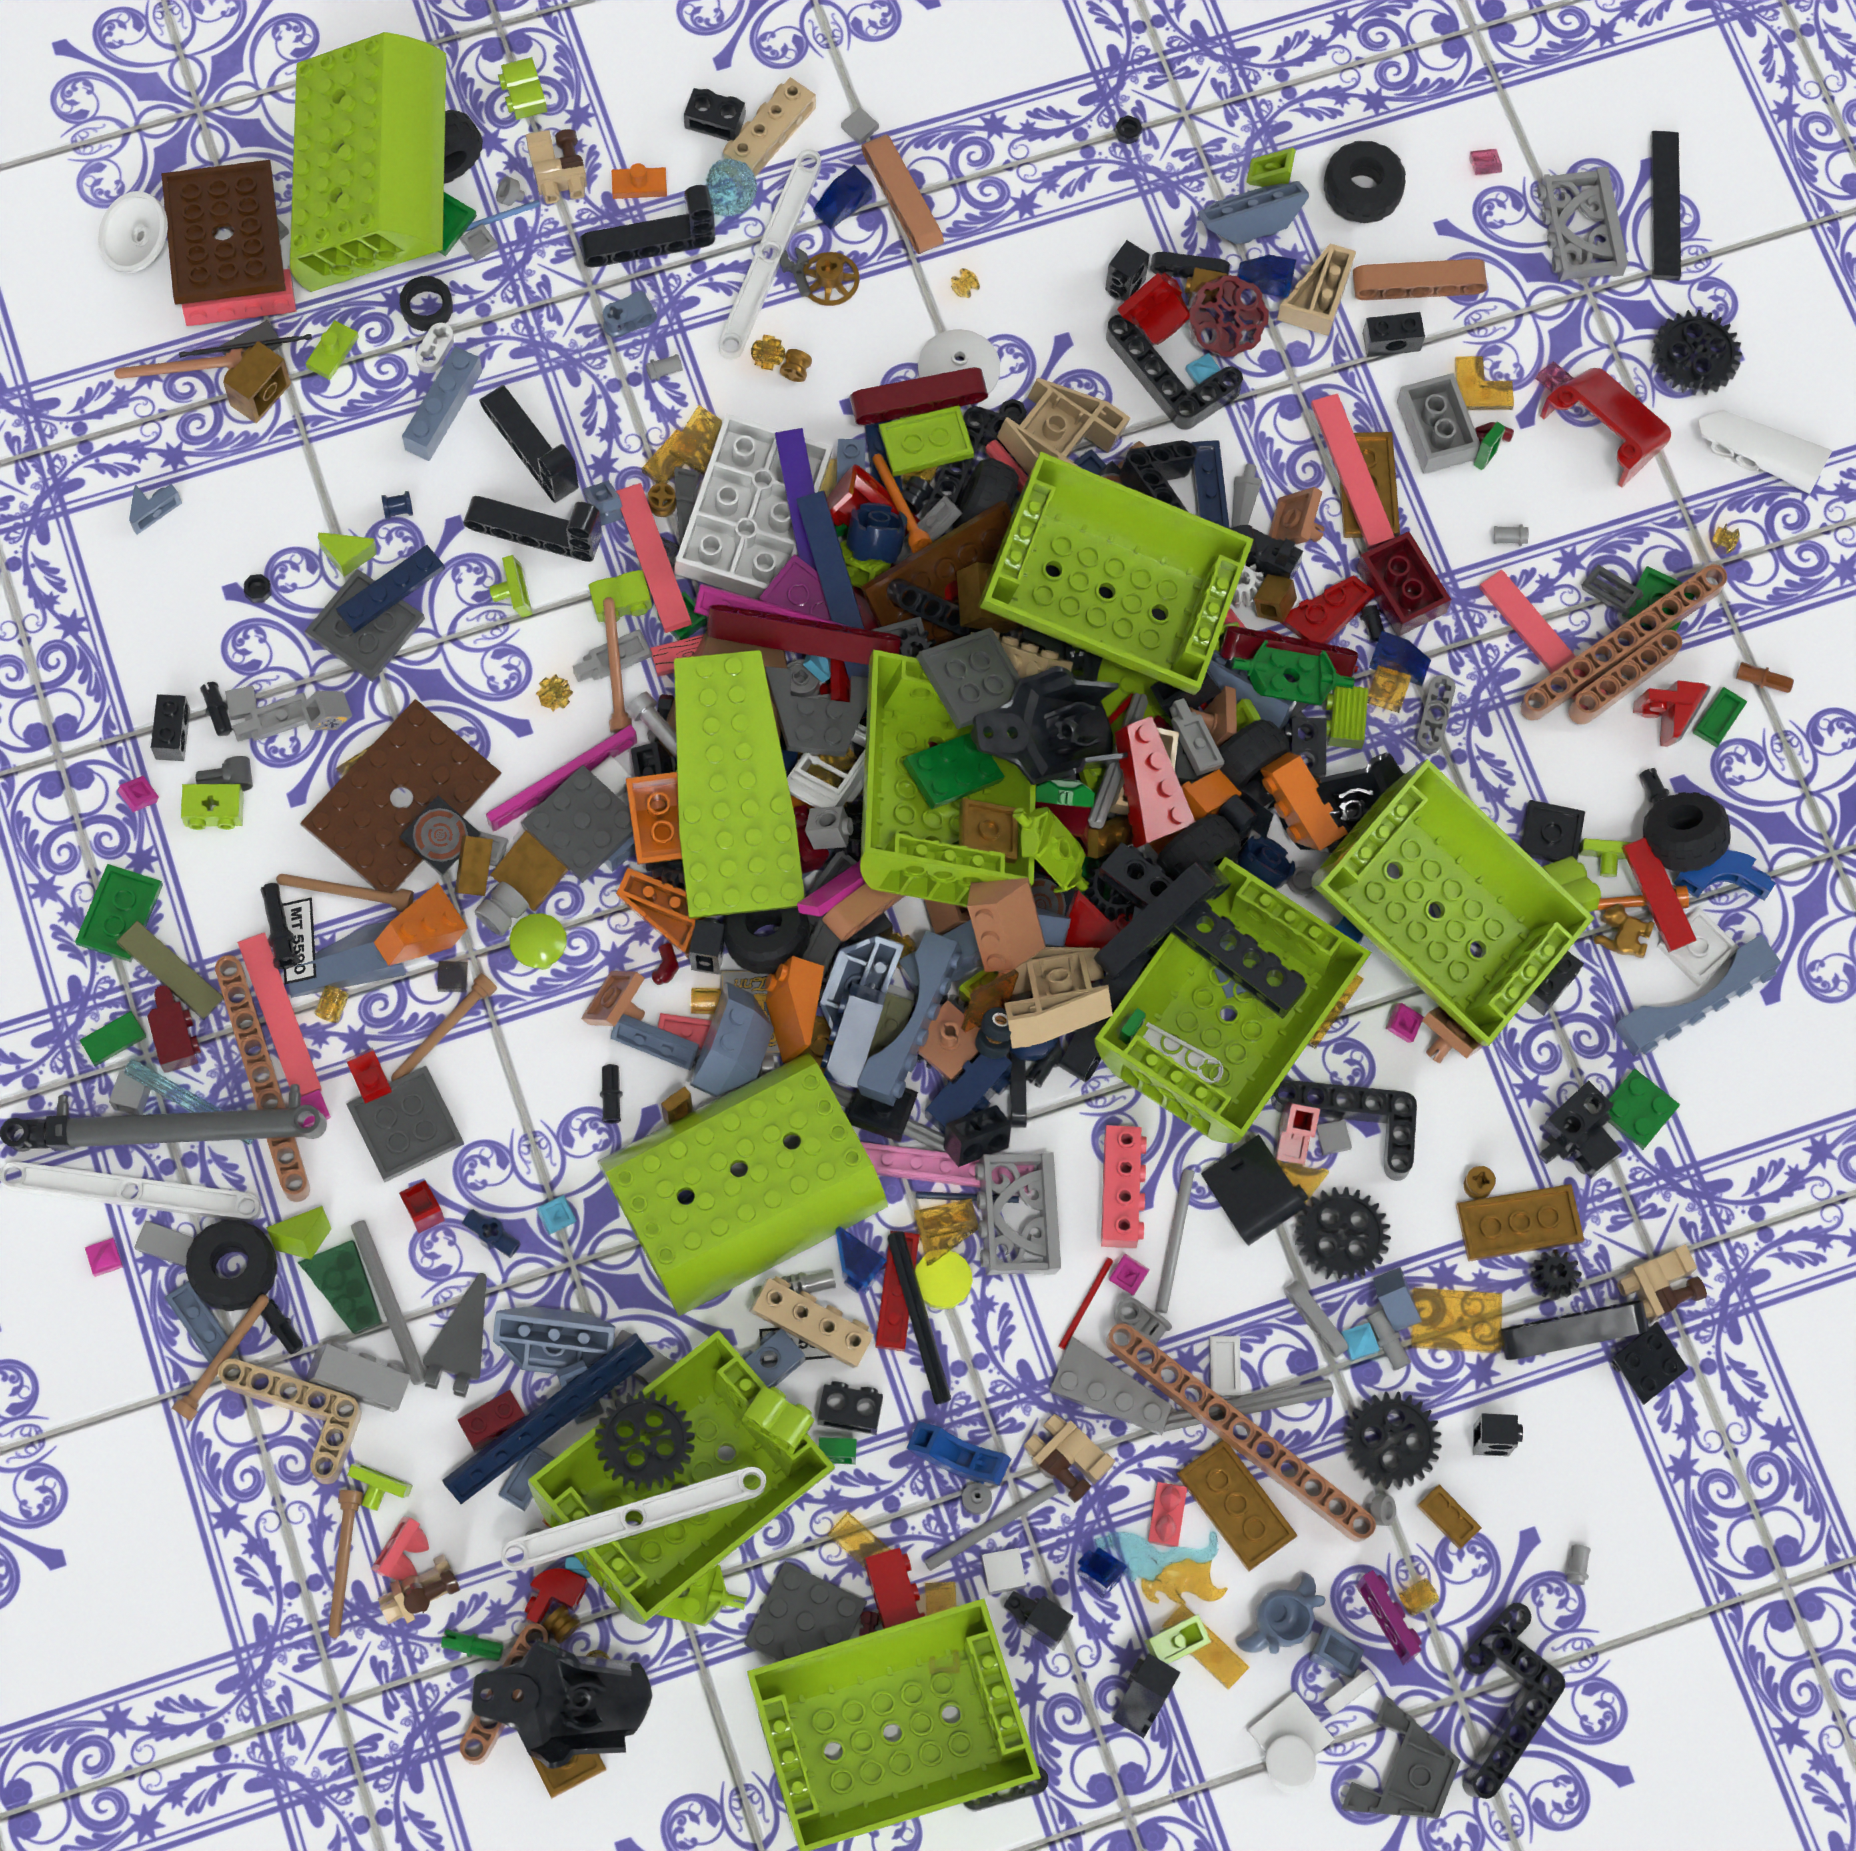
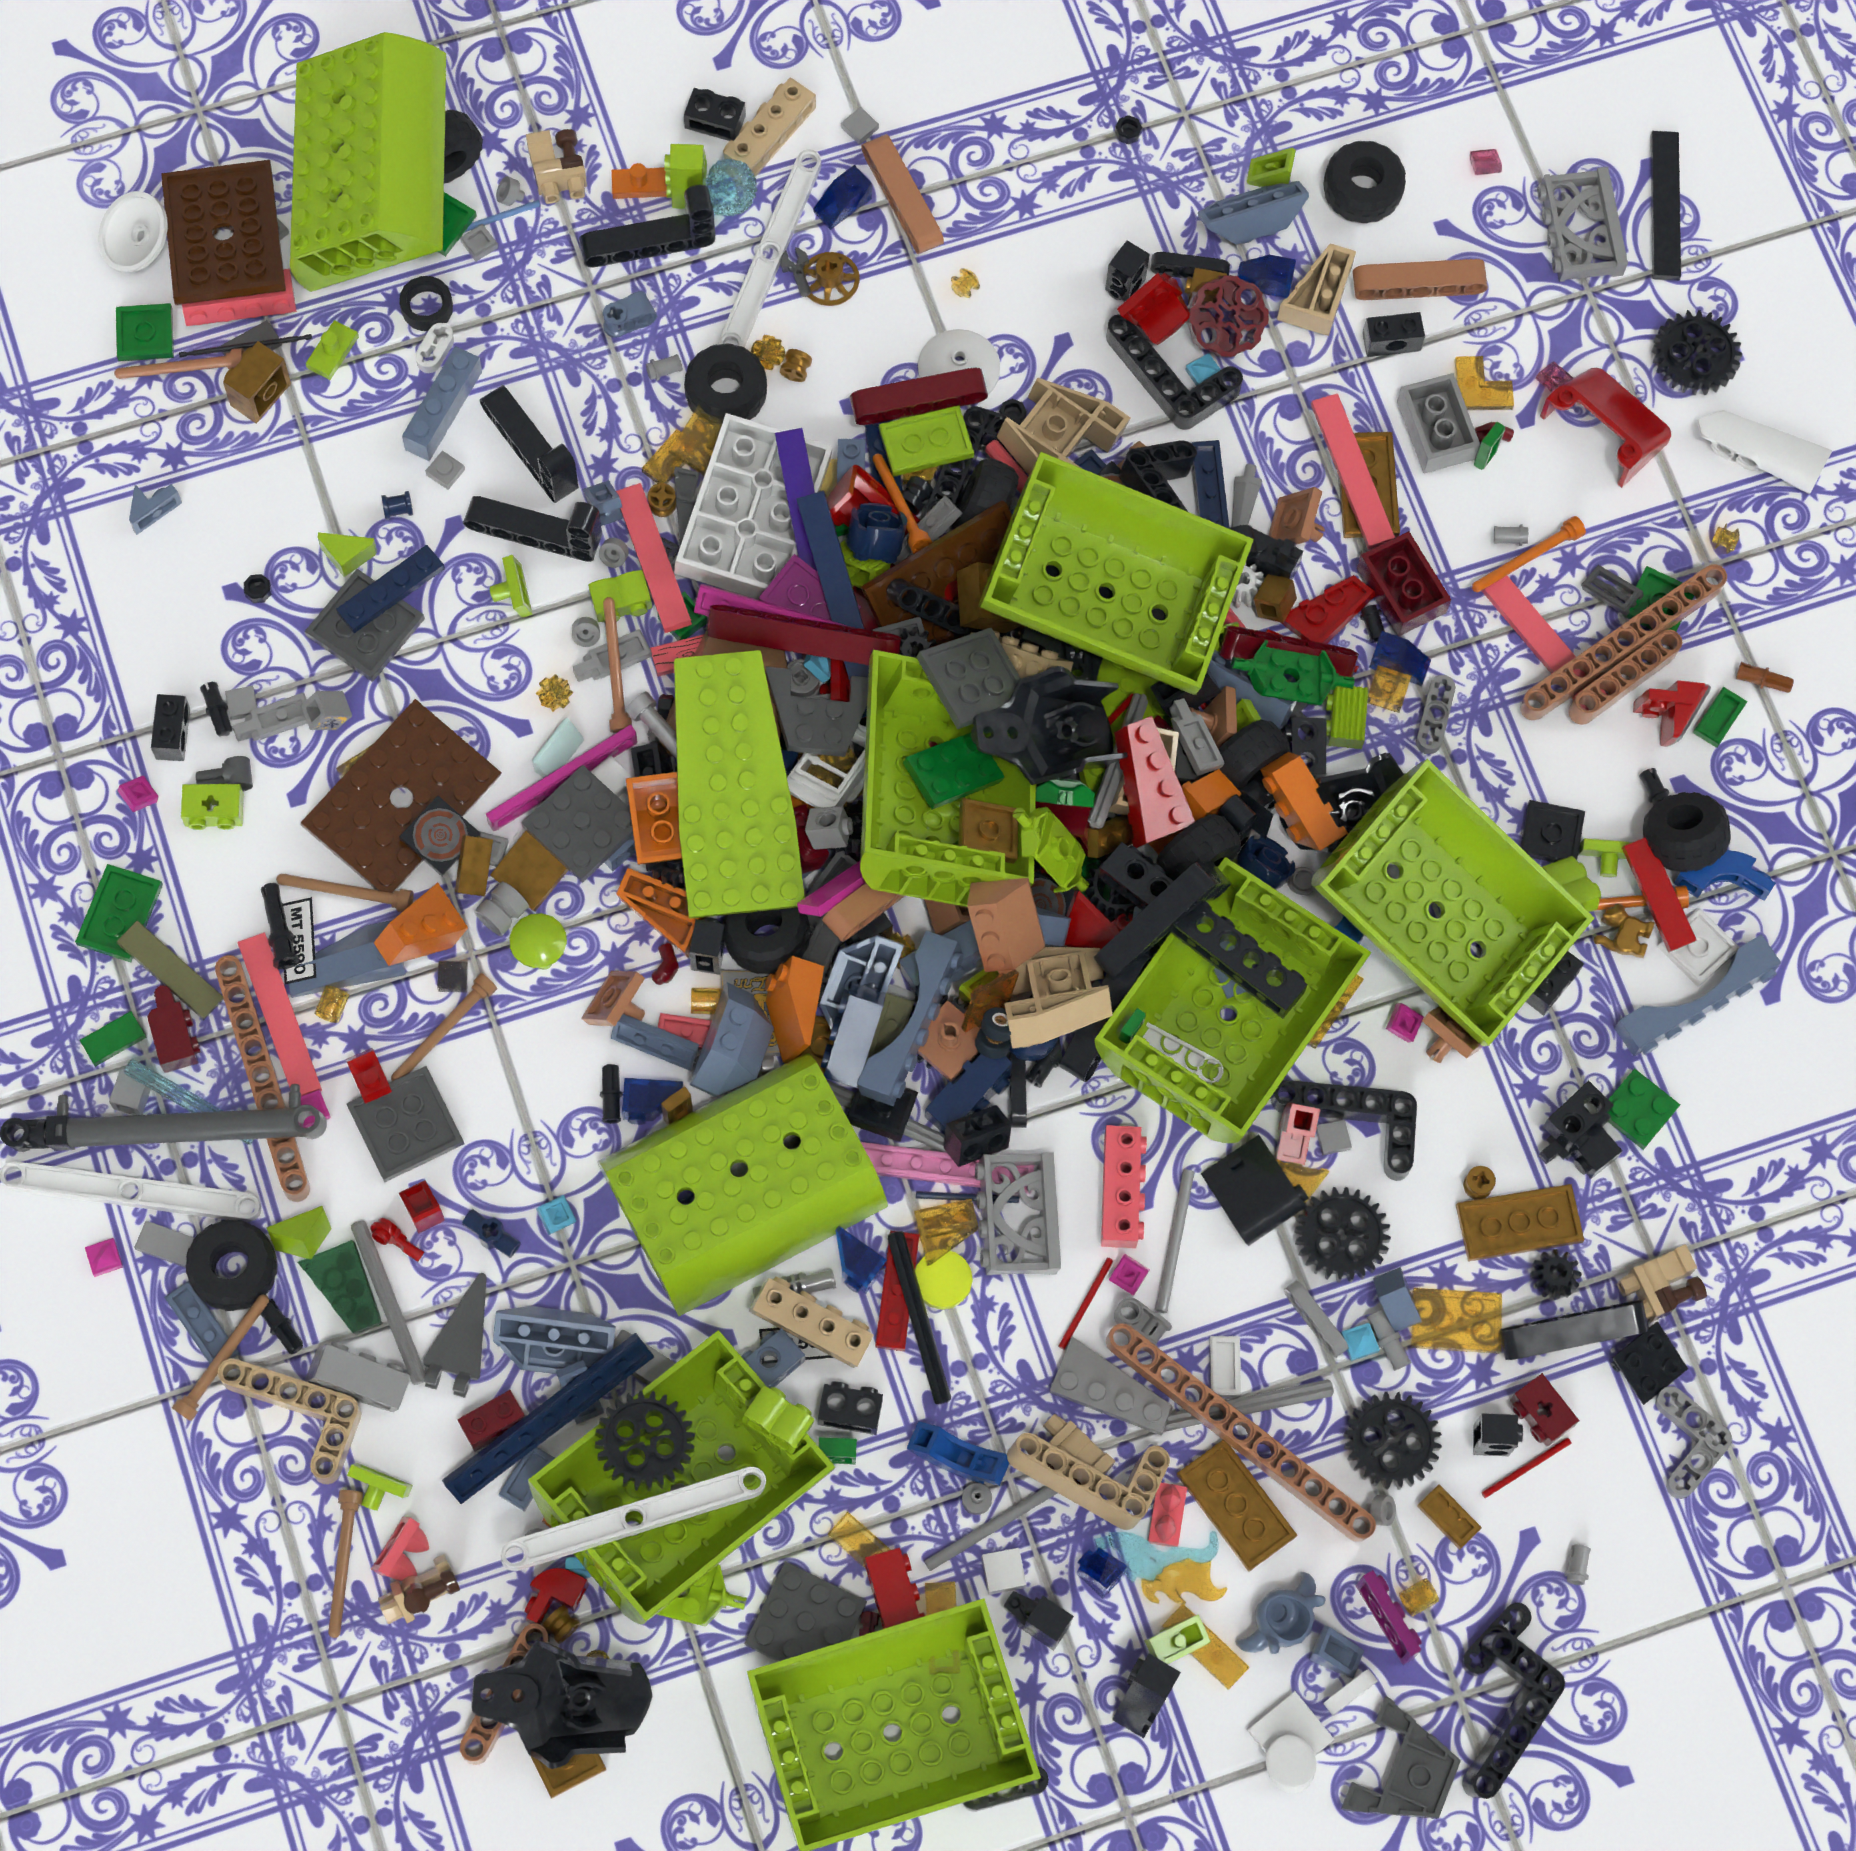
(144, 332): none -> green plate
(388, 1233): none -> red plate
(445, 470): none -> light grey plate
(472, 1645): green axle -> none
(523, 87): lime brick -> none
(557, 749): none -> light aqua slope
(585, 631): none -> light grey tile
(613, 552): none -> light grey tile
(644, 1097): none -> clear blue slope
(684, 168): none -> lime wedge
(726, 362): none -> black tyre
(1091, 1480): none -> tan beam
(1525, 1468): none -> red axle
(1541, 1395): none -> dark red brick
(1571, 530): none -> orange piece
(1703, 1446): none -> light grey beam

